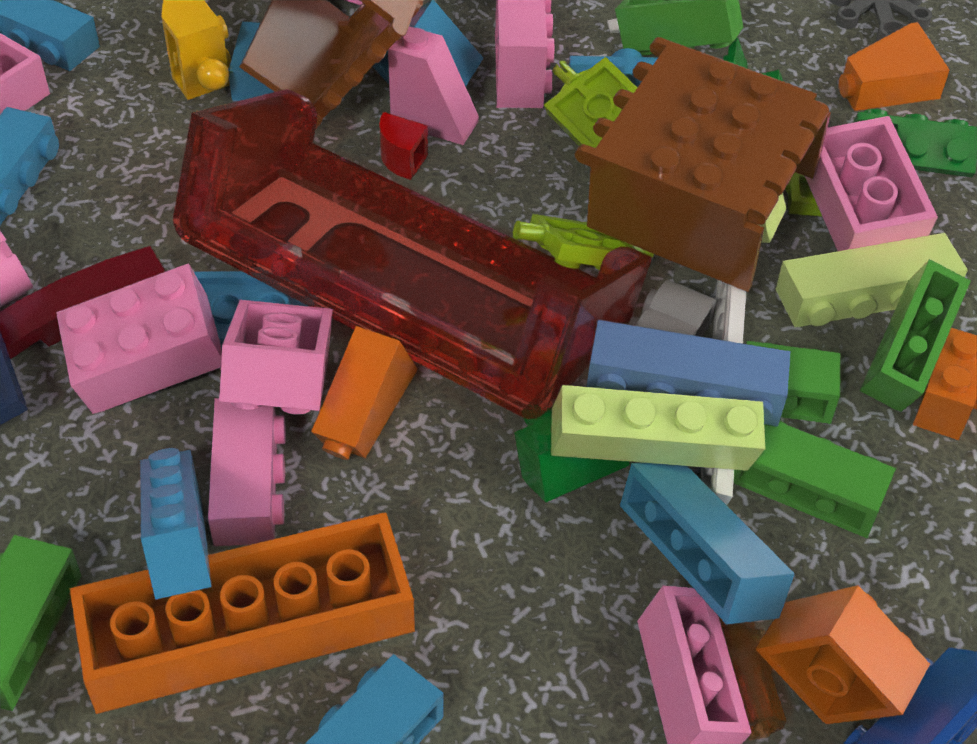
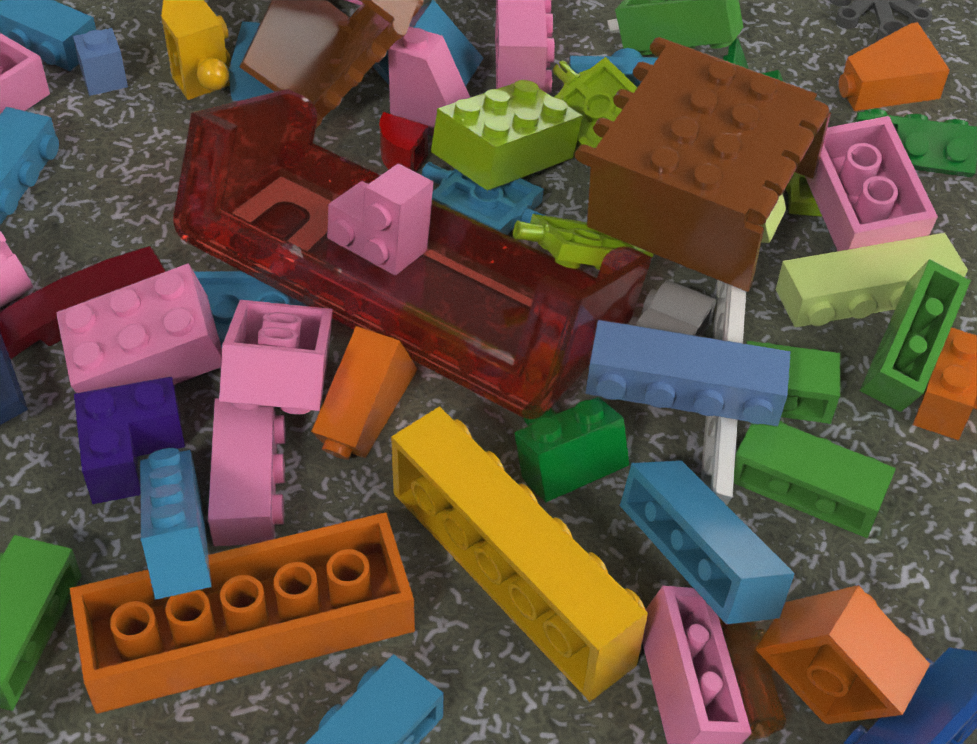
(100, 61): none -> medium blue brick
(118, 427): none -> dark purple brick
(384, 218): none -> bright pink brick
(495, 208): none -> dark azure plate
(505, 133): none -> lime brick
(518, 553): none -> yellow brick
(657, 428): yellowish green brick -> none

